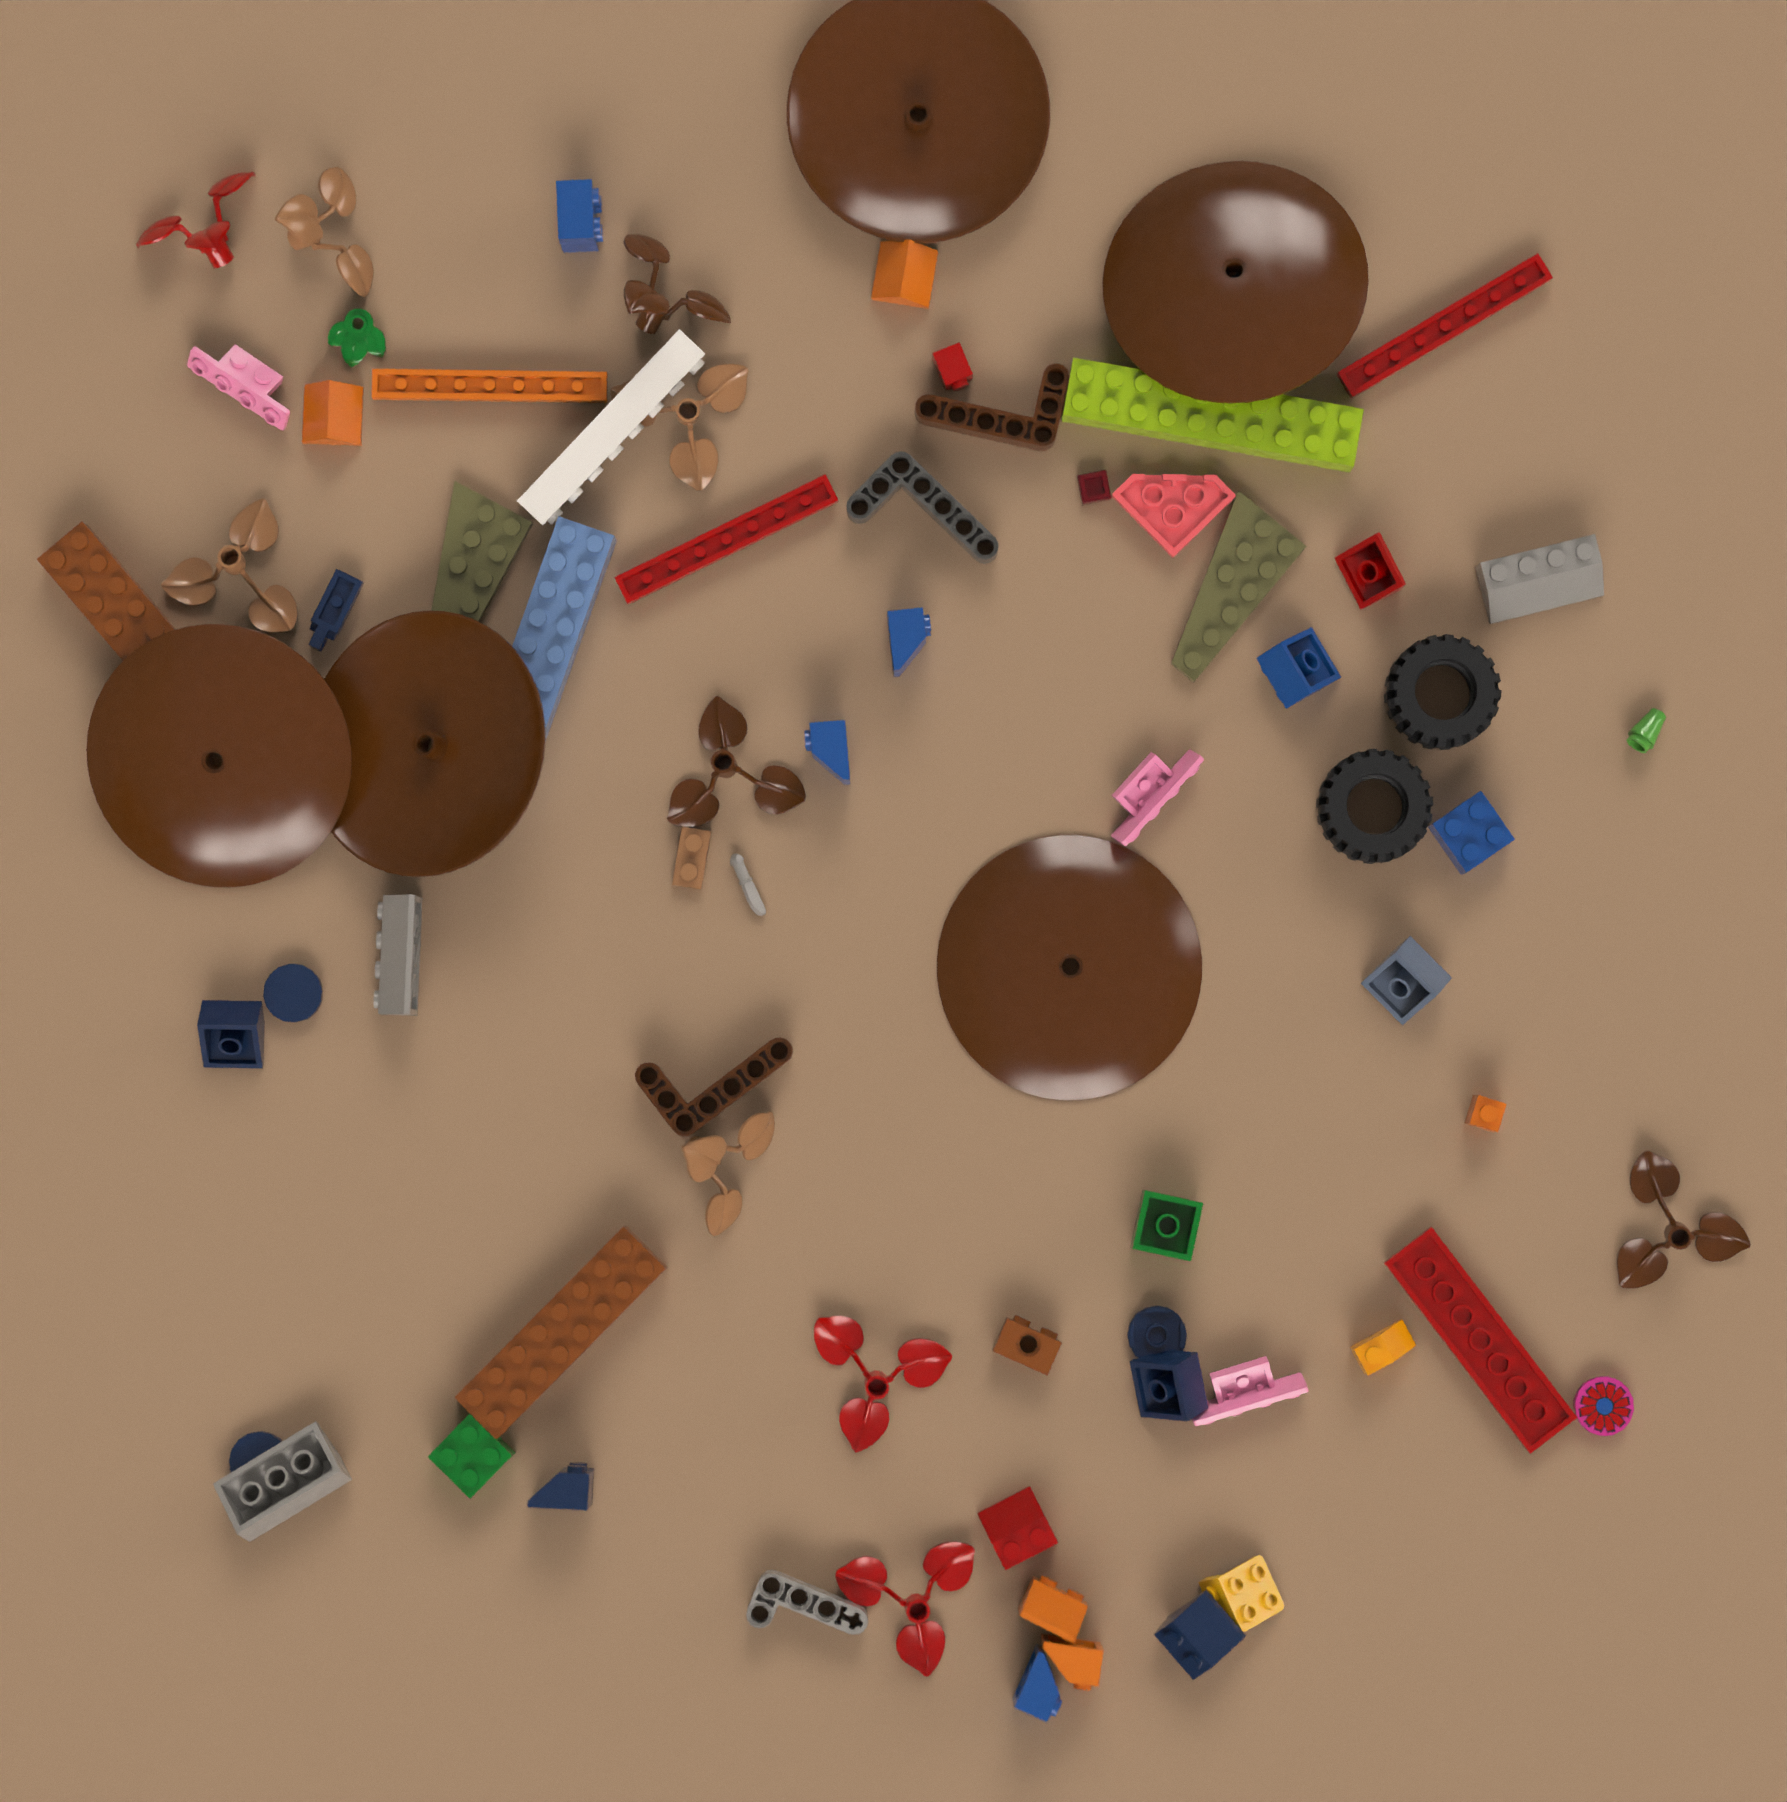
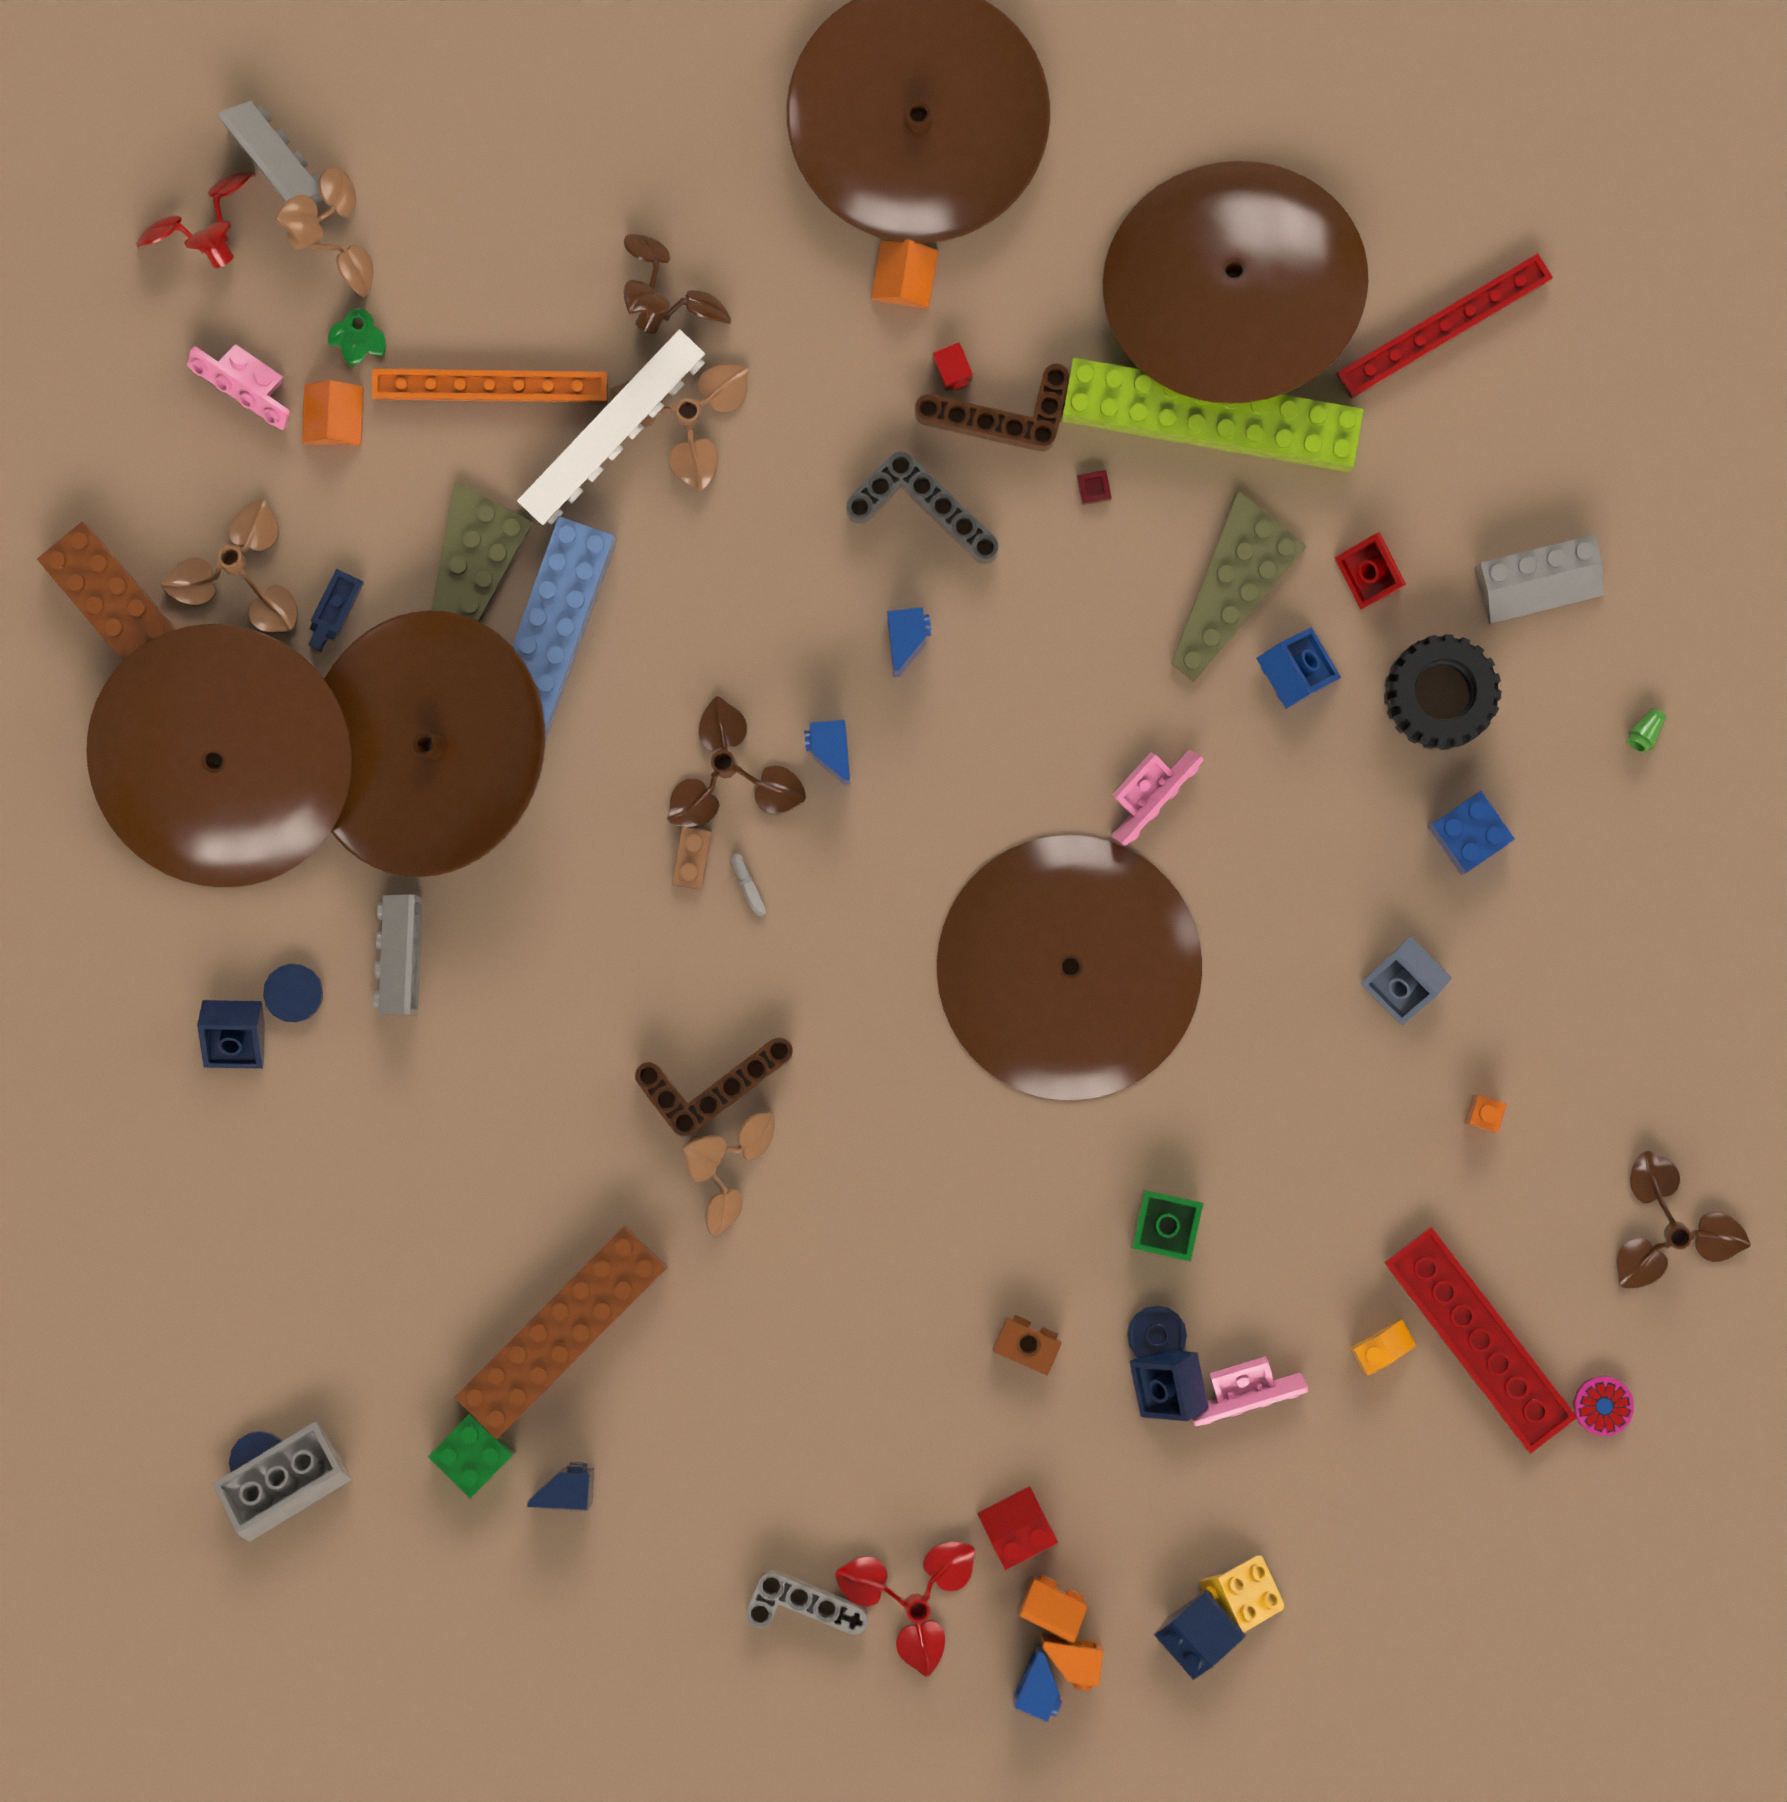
(269, 151): none -> light grey slope
(577, 215): blue brick -> none
(726, 539): red plate -> none
(864, 1420): red plant -> none
(1173, 505): coral plate -> none
(1411, 790): black tyre -> none

